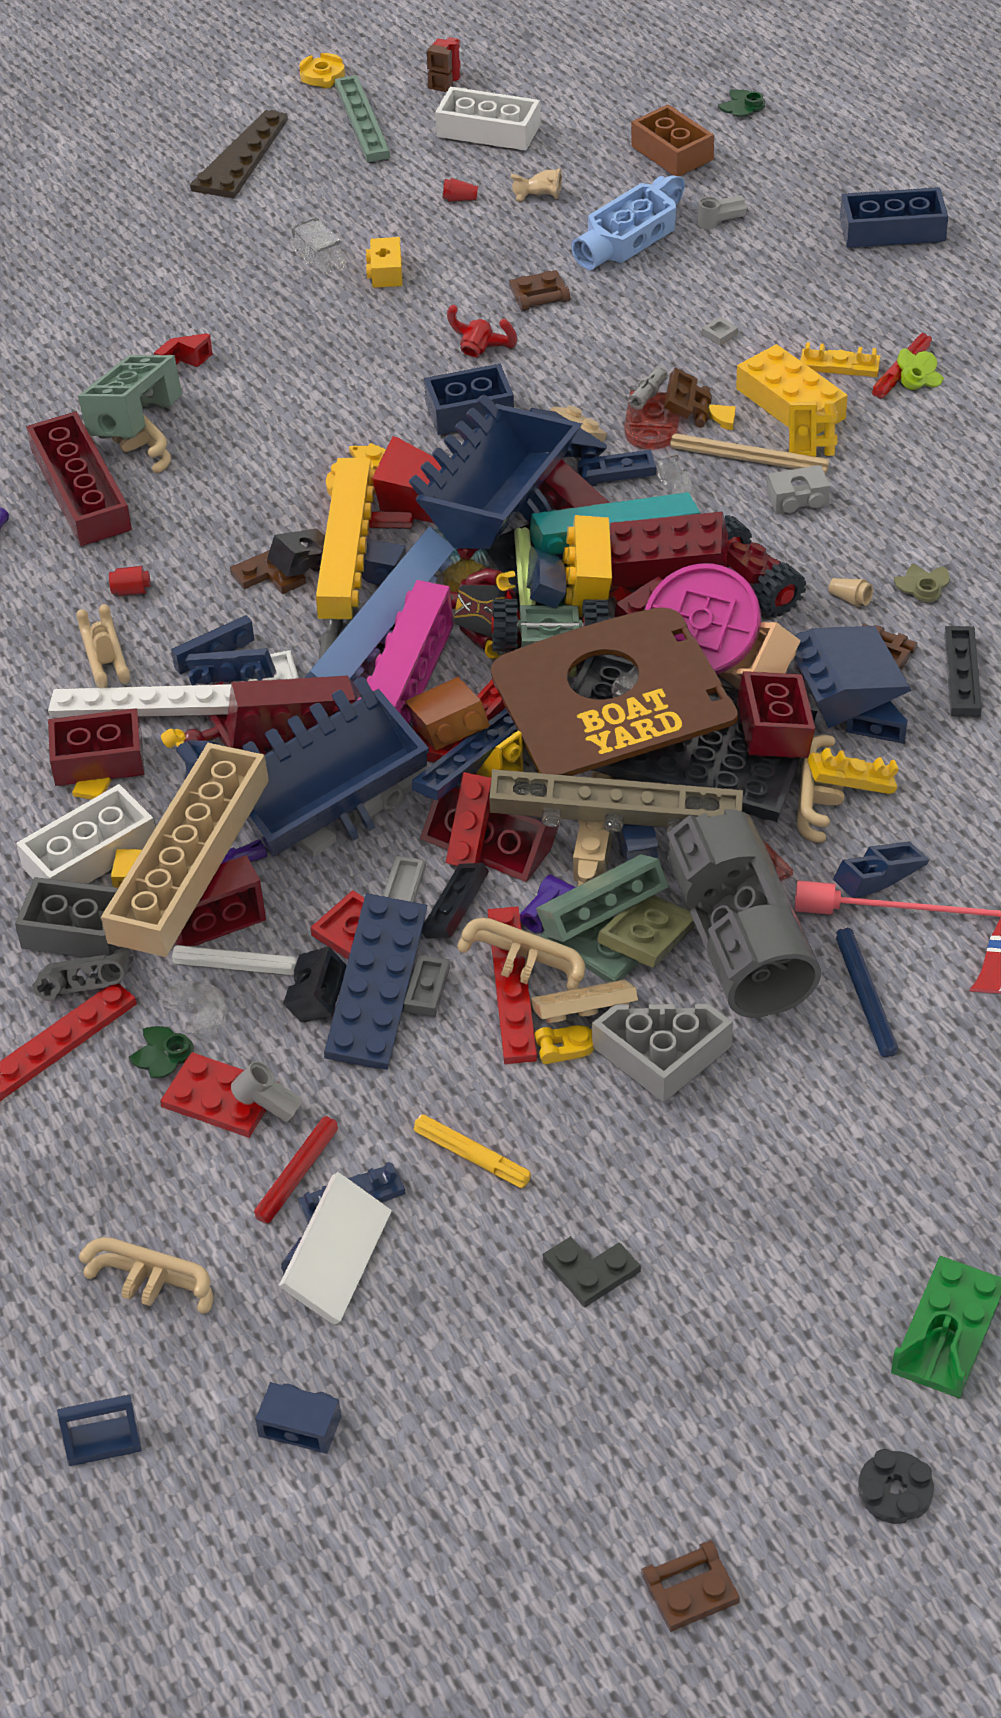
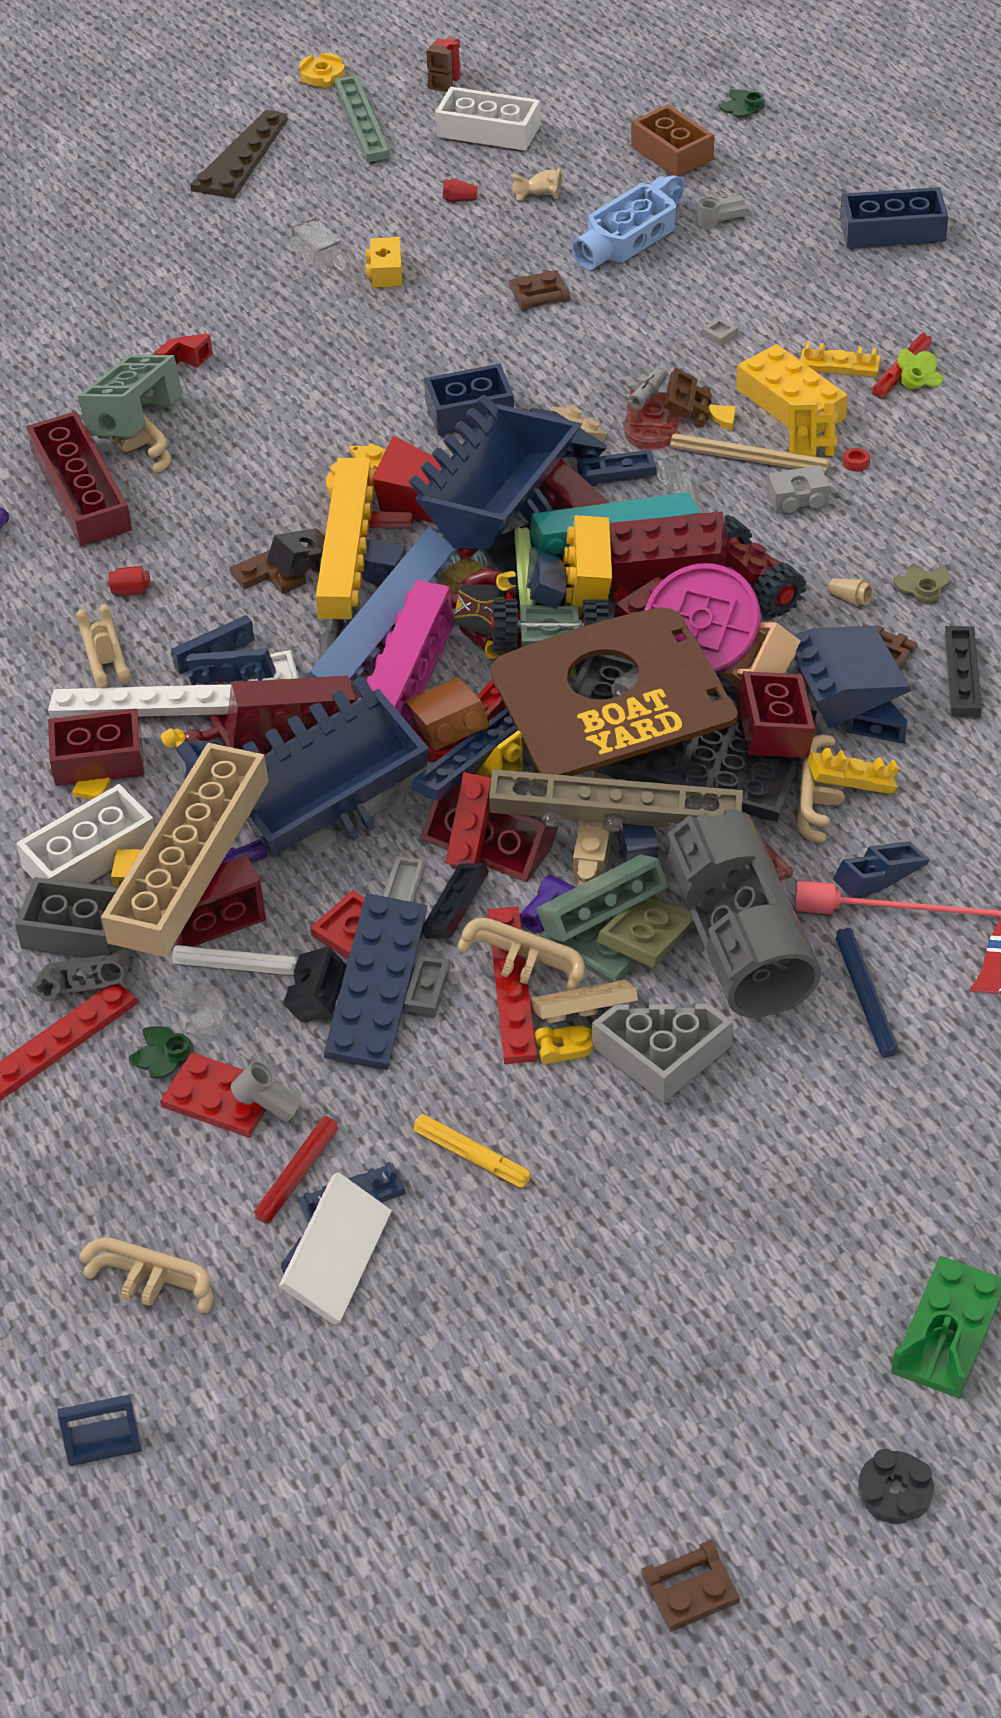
(298, 1417): dark blue brick -> none
(480, 334): red piece -> none
(590, 1278): pearl dark grey plate -> none
(856, 459): none -> red tile

